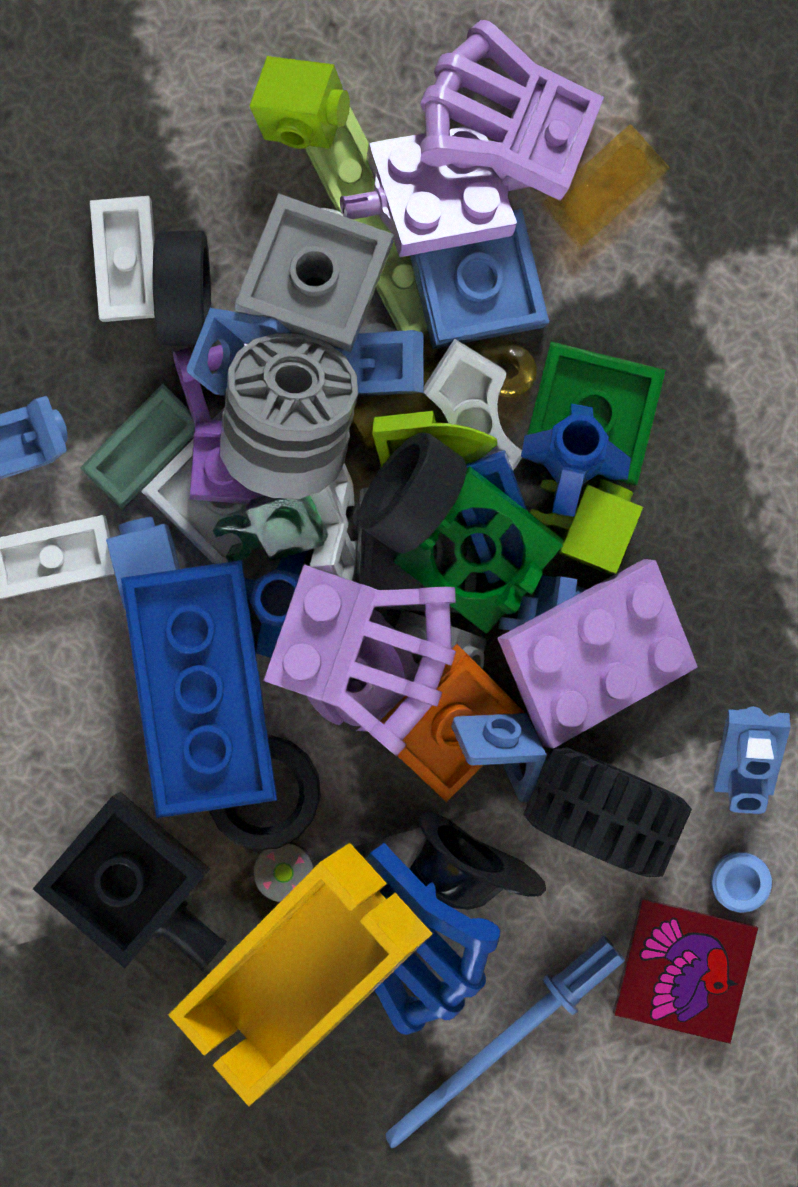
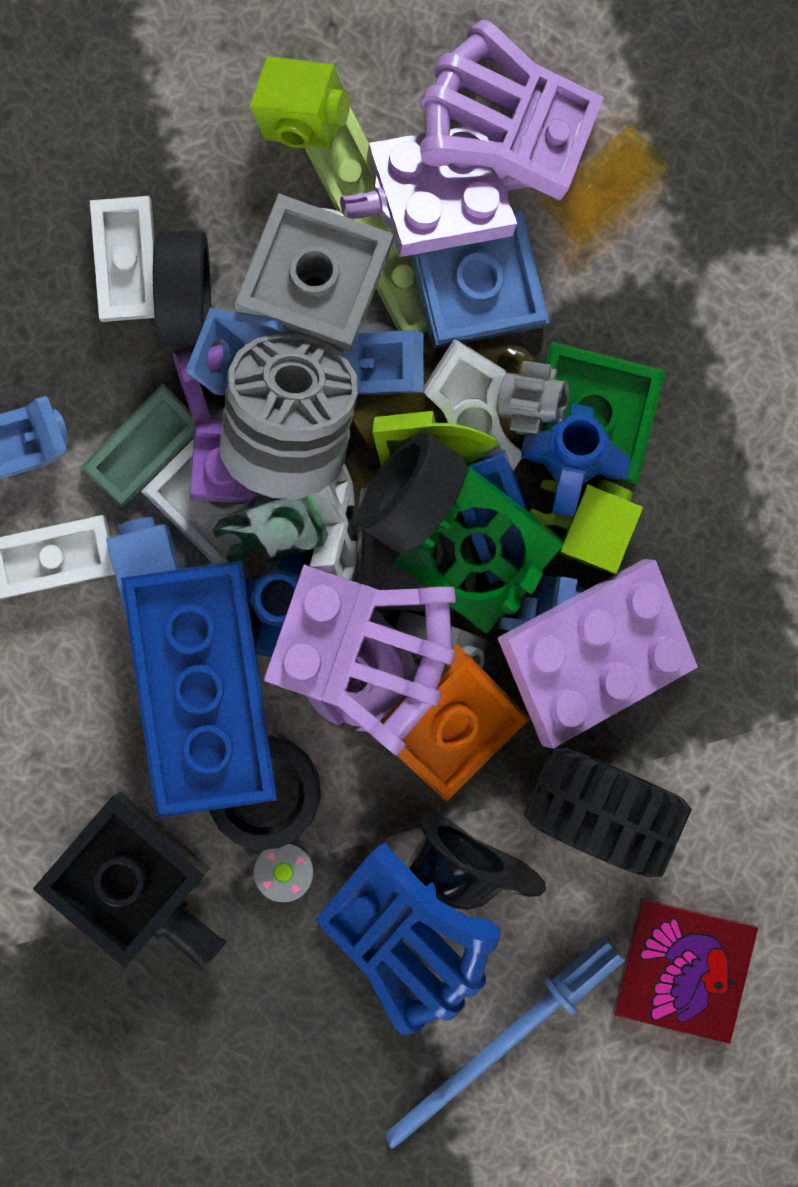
(300, 972): yellow piece -> none
(505, 741): medium blue bracket -> none
(533, 398): none -> light grey gear
(741, 882): light blue tile -> none
(750, 758): medium blue hips -> none

